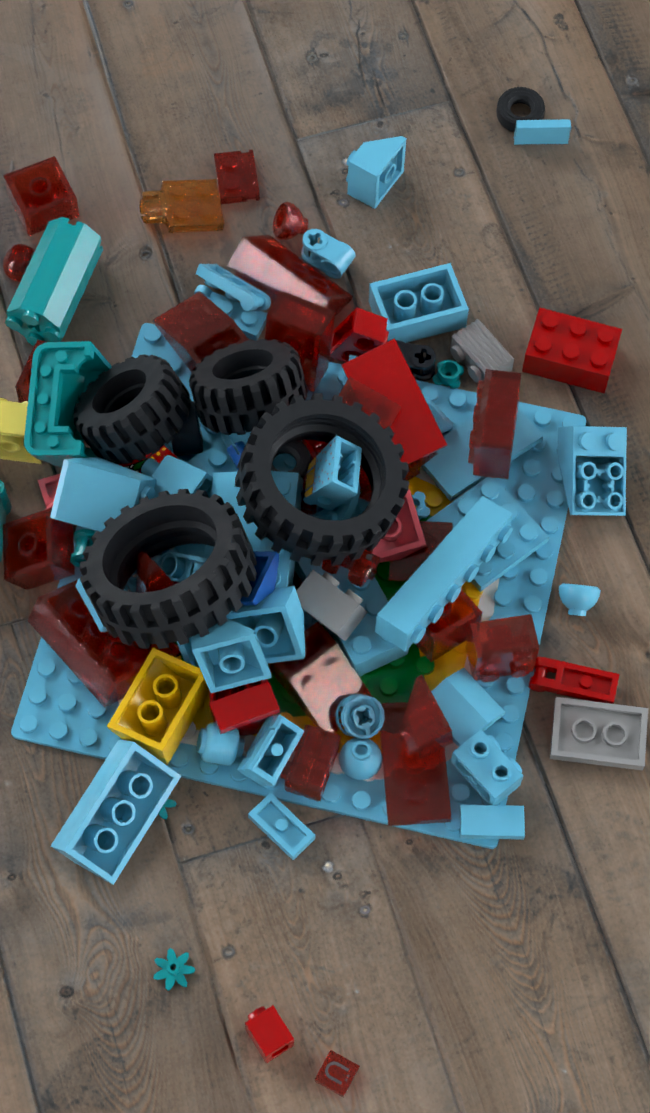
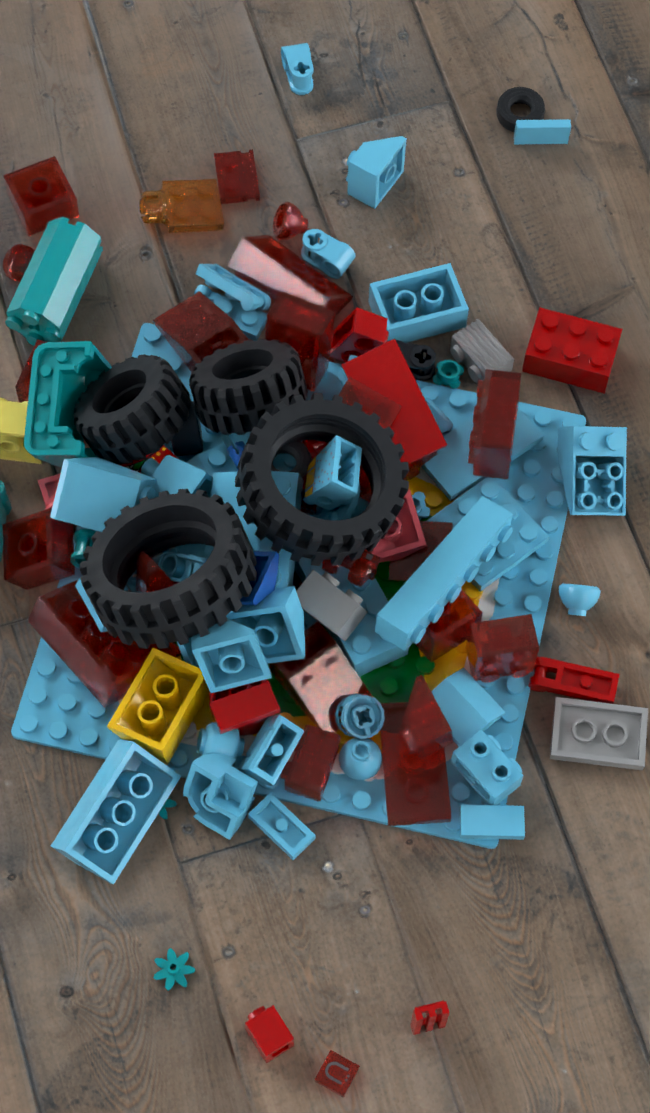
(219, 793): none -> medium azure brick
(298, 67): none -> medium azure piece
(439, 1017): none -> red tile

